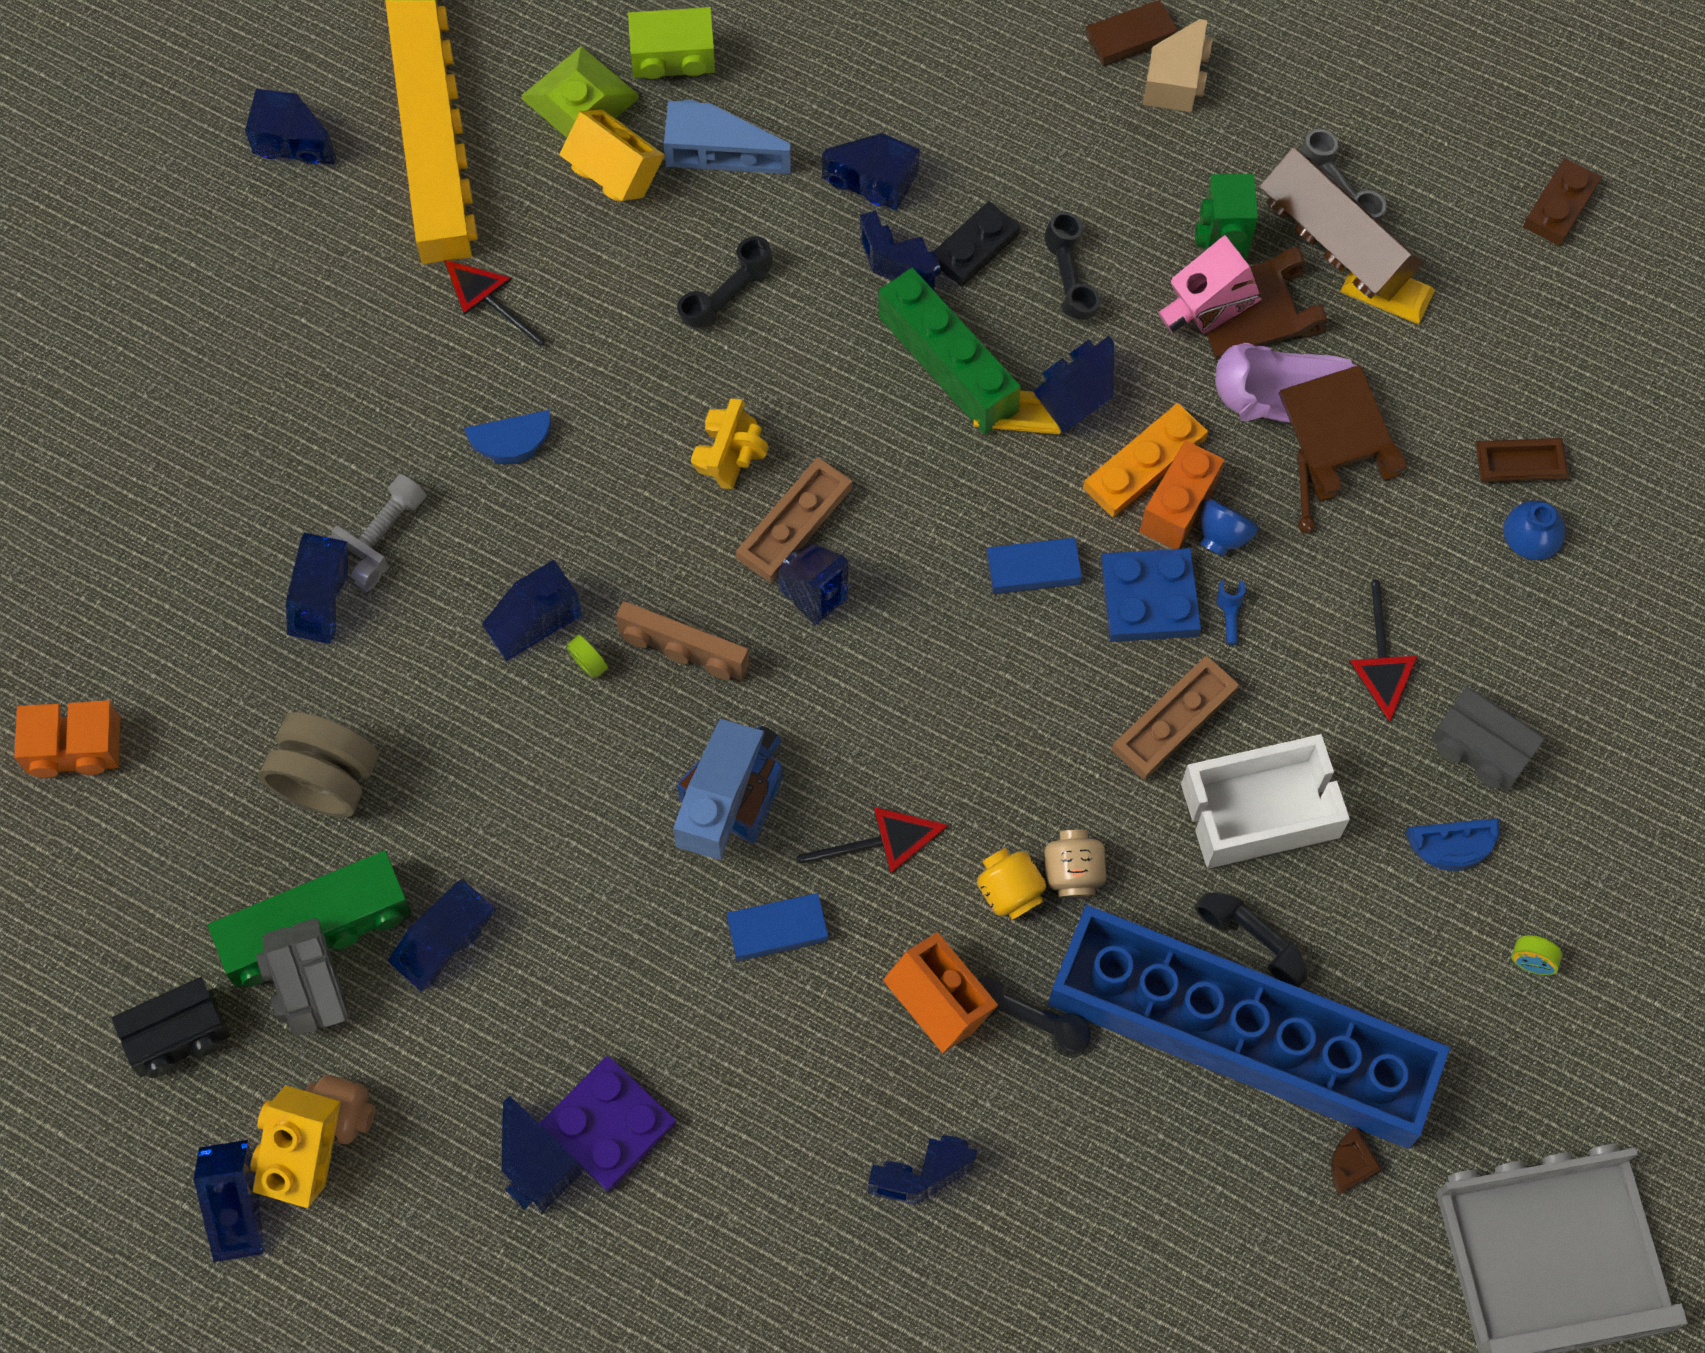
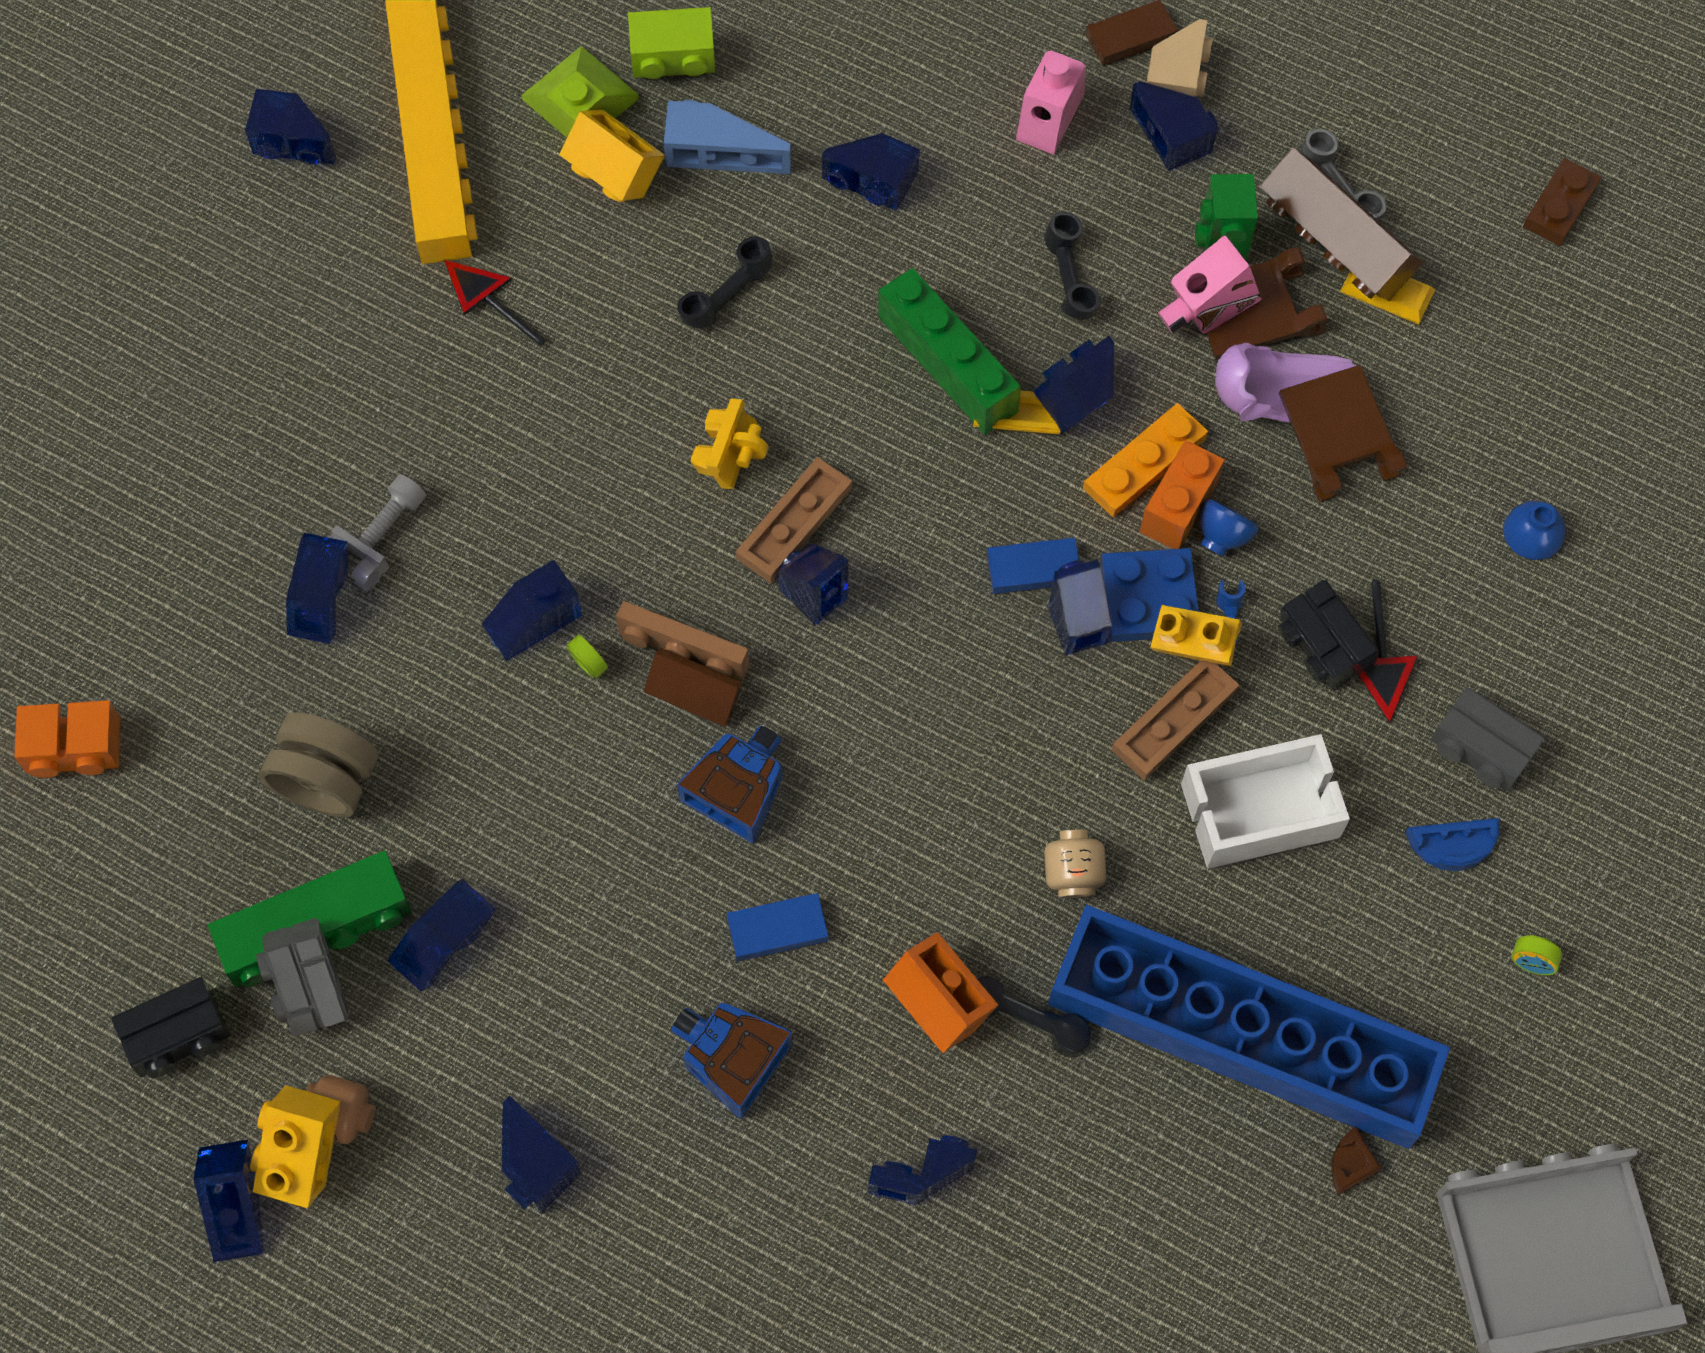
(511, 438): blue tile -> none
(608, 1124): dark purple plate -> none
(692, 687): none -> reddish brown tile
(717, 789): medium blue slope -> none
(732, 1053): none -> torso
(893, 259): clear blue slope -> none
(899, 835): piece -> none
(976, 243): black plate -> none
(1011, 883): yellow head -> none
(1059, 89): none -> bright pink torso
(1079, 606): none -> clear blue slope
(1173, 123): none -> clear blue slope
(1196, 635): none -> yellow hips
(1221, 908): black bar -> none
(1306, 523): reddish brown hinge -> none
(1327, 635): none -> black brick
(1521, 460): reddish brown tile -> none

